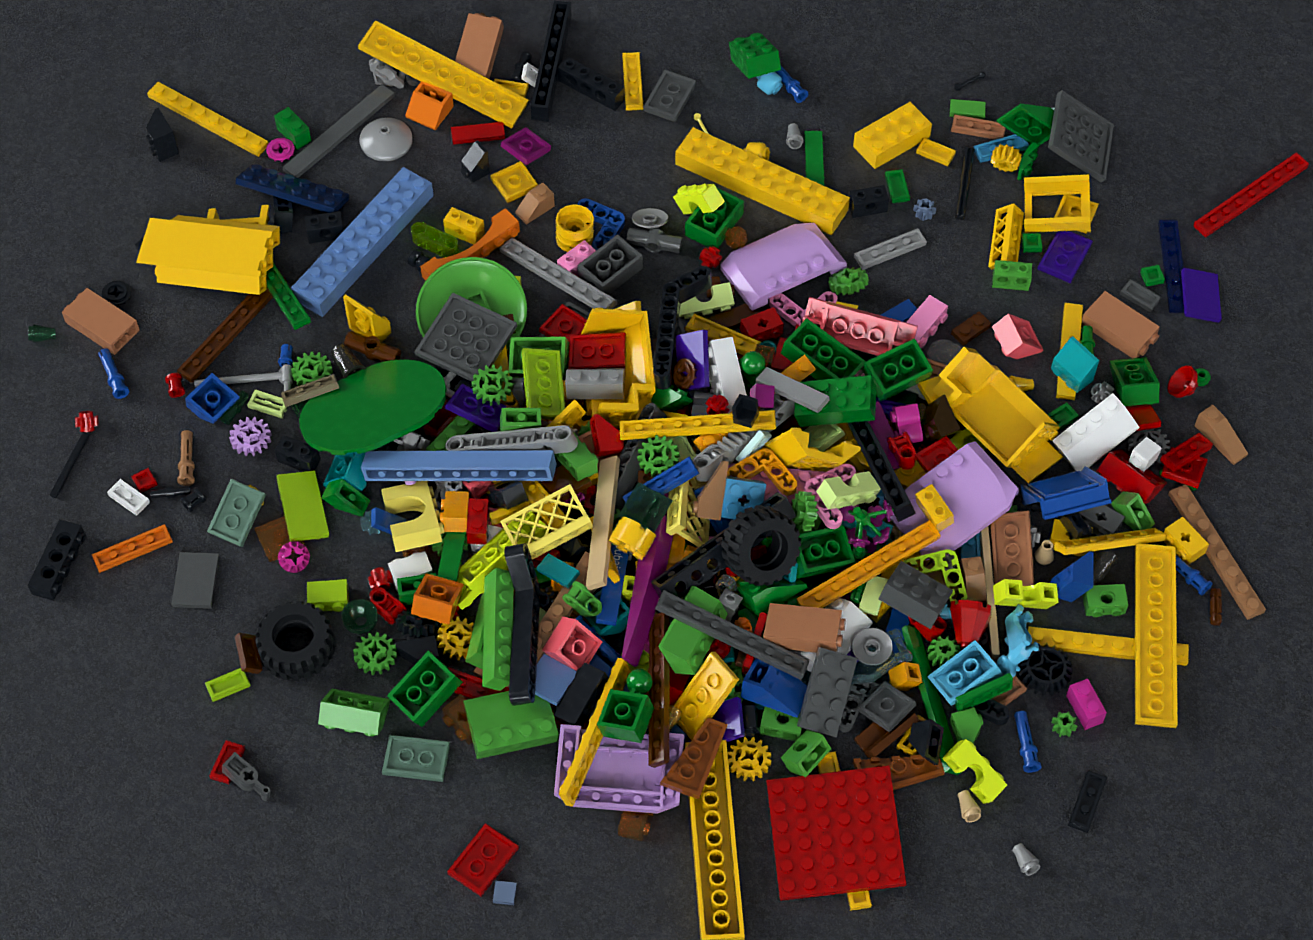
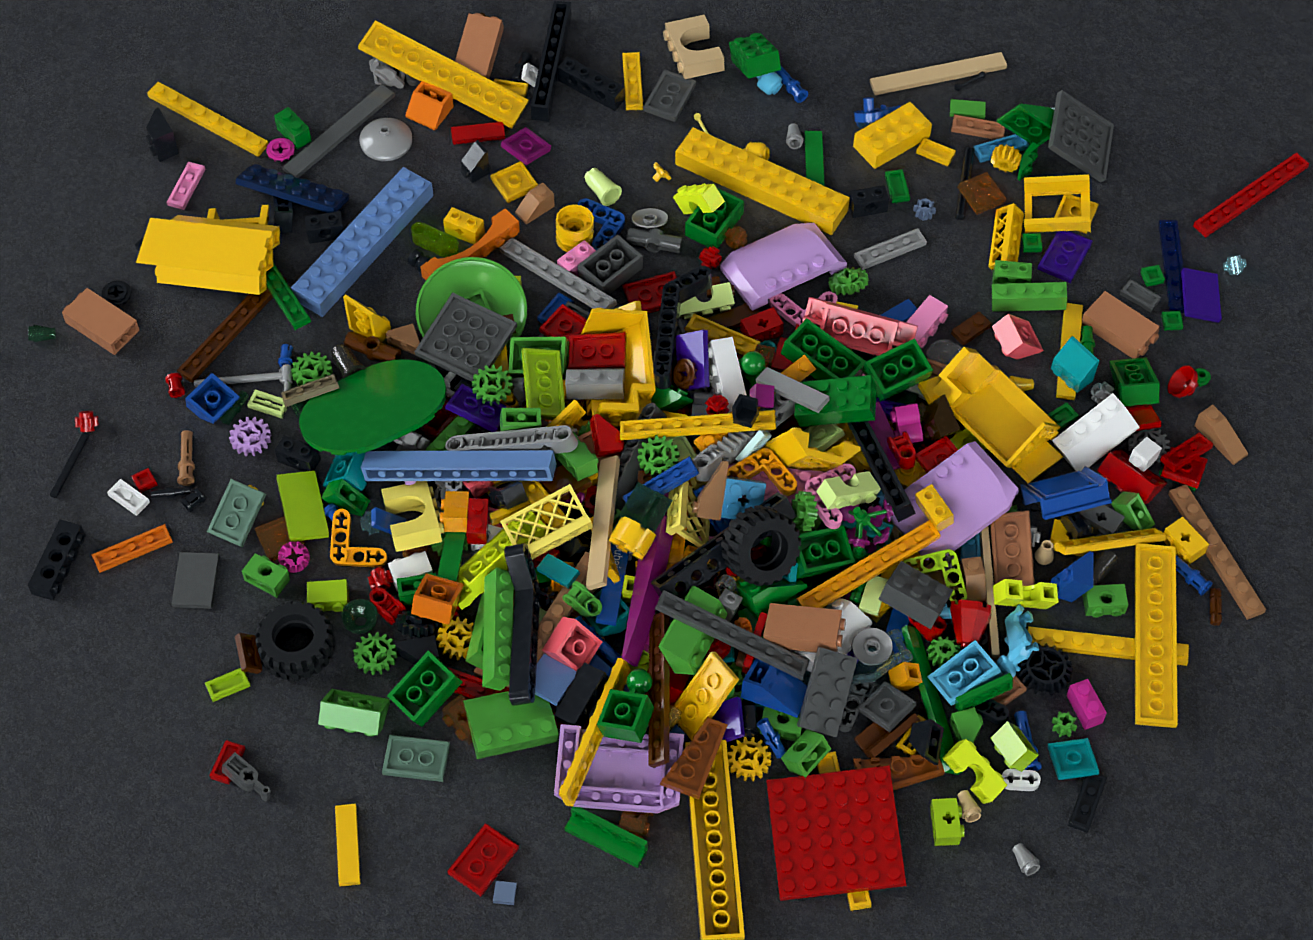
(115, 379): blue pin -> none
(186, 185): none -> bright pink tile
(272, 583): none -> bright green brick
(329, 511): none -> blue pin
(347, 845): none -> yellow tile
(349, 552): none -> light orange beam
(403, 338): none -> medium nougat slope
(555, 303): none -> blue tile
(603, 187): none -> yellowish green plant
(606, 836): none -> green fence
(648, 291): none -> red tile
(660, 173): none -> yellow plant
(692, 62): none -> tan arch
(771, 737): none -> blue pin
(869, 114): none -> blue pin
(938, 73): none -> tan tile
(945, 810): none -> lime brick
(981, 193): none -> clear orange plate
(1014, 747): none -> brick
(1020, 780): none -> white beam
(1029, 296): none -> bright green brick
(1073, 759): none -> teal tile
(1172, 320): none -> green tile
(1234, 264): none -> clear light blue gear

